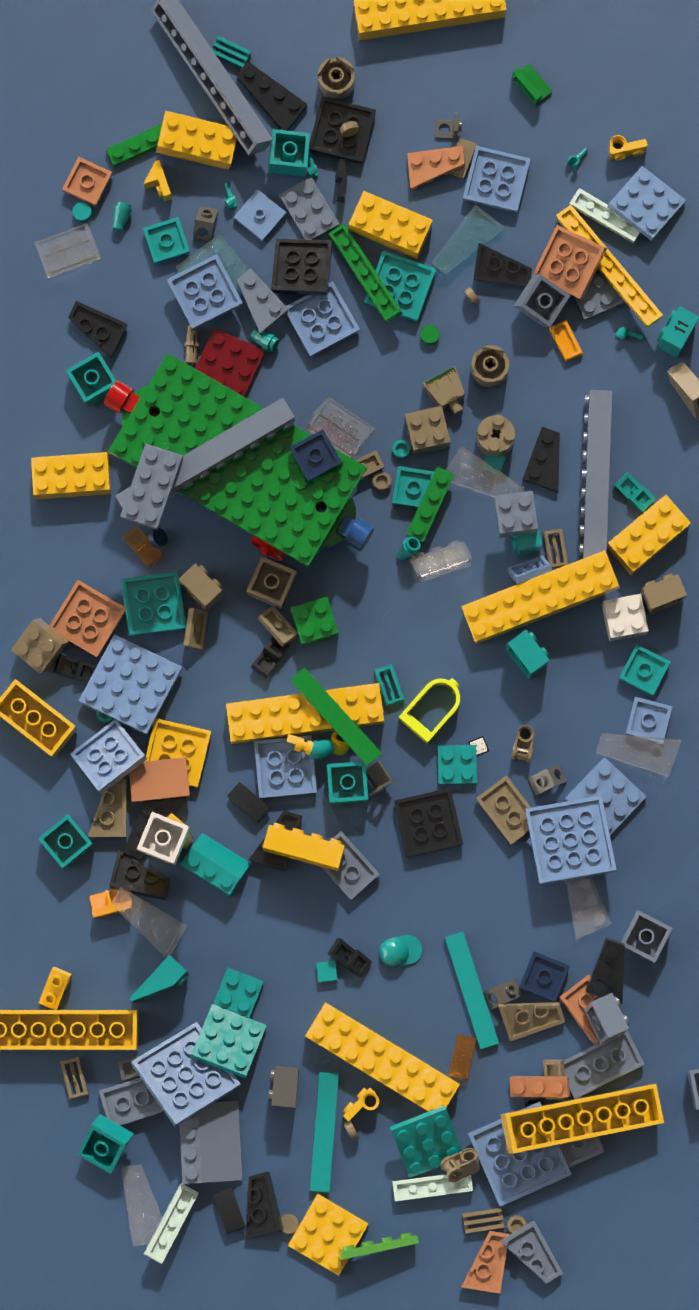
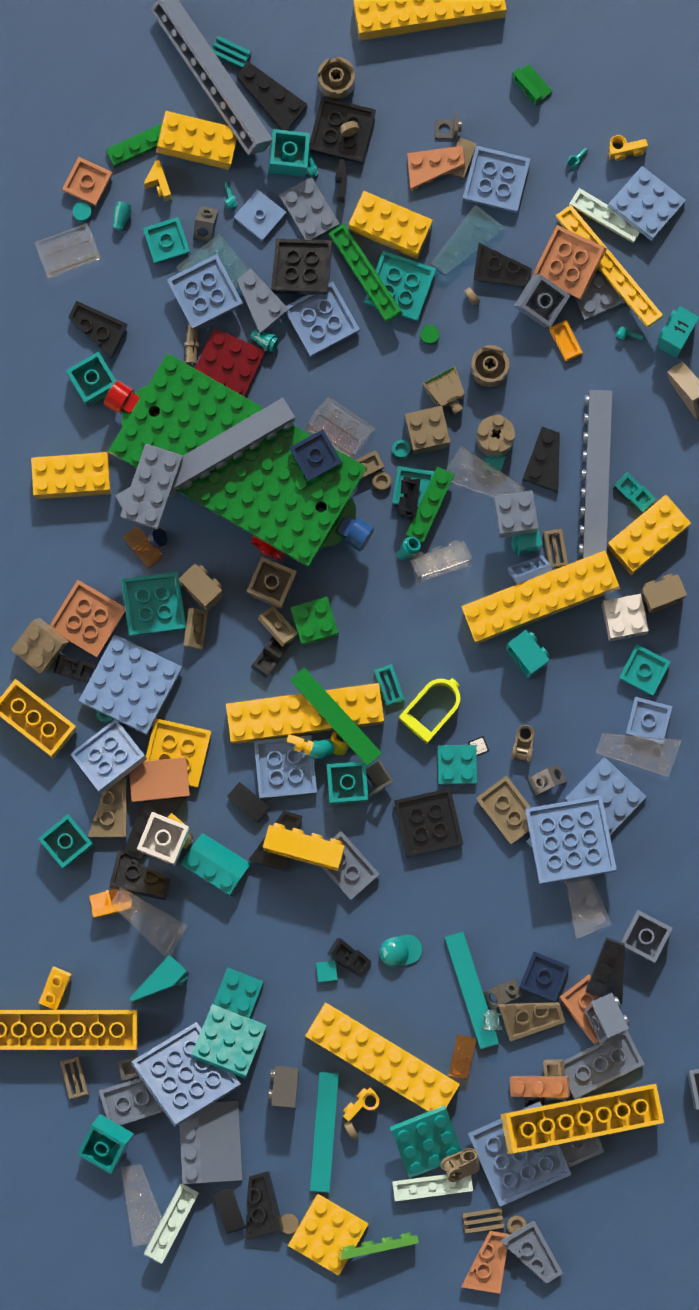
(409, 503): none -> black hinge
(491, 1020): none -> clear light blue brick

